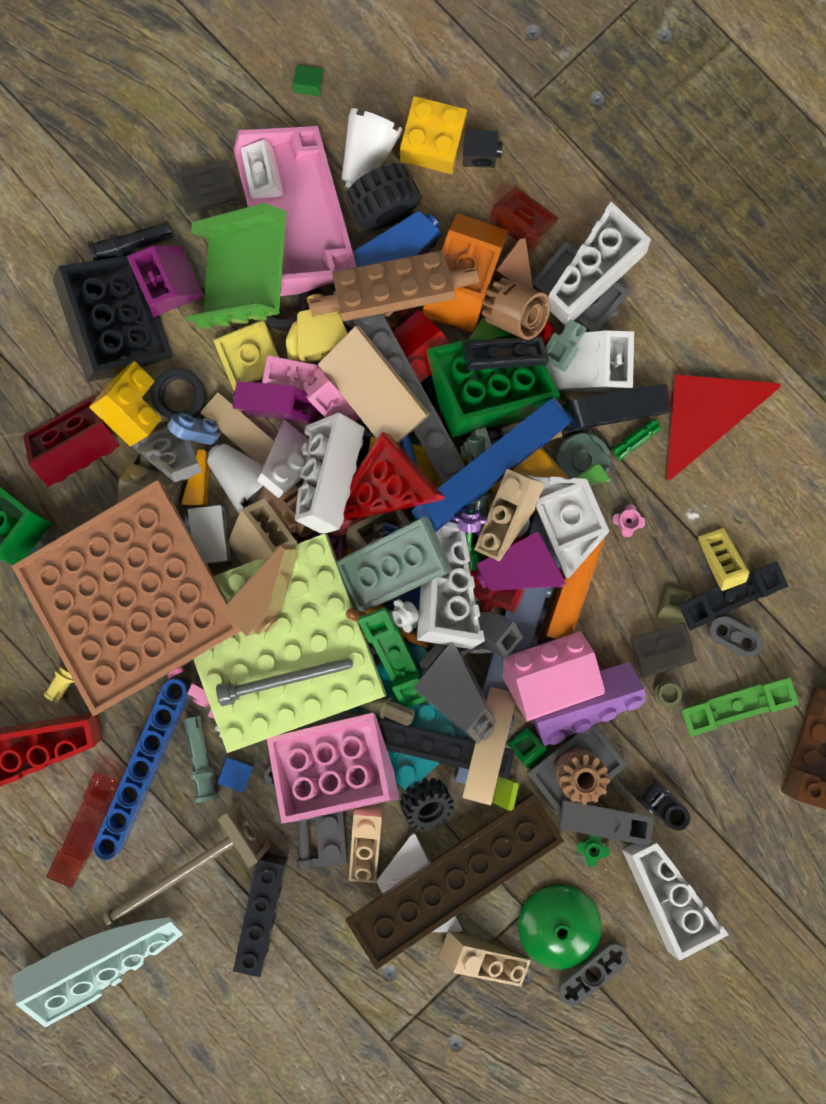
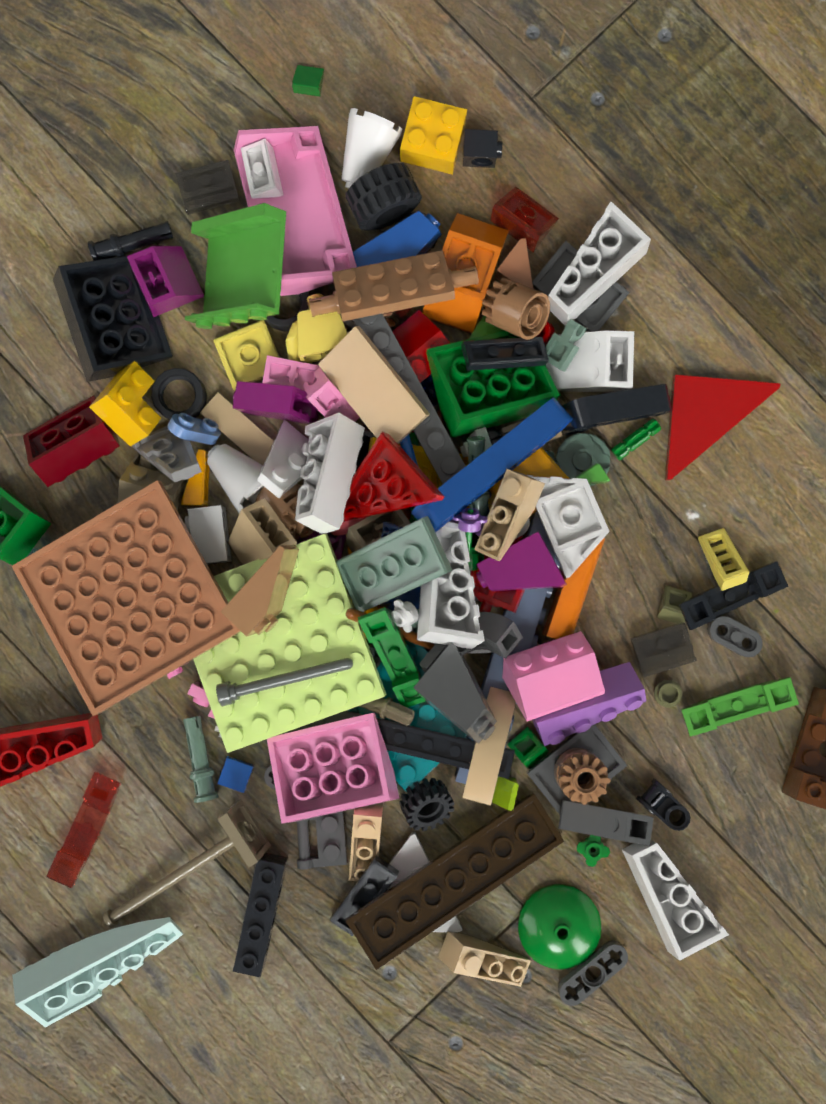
(59, 685): light yellow pin -> none
(133, 777): blue beam -> none
(370, 885): none -> black tile
(636, 520): bright pink plate -> none

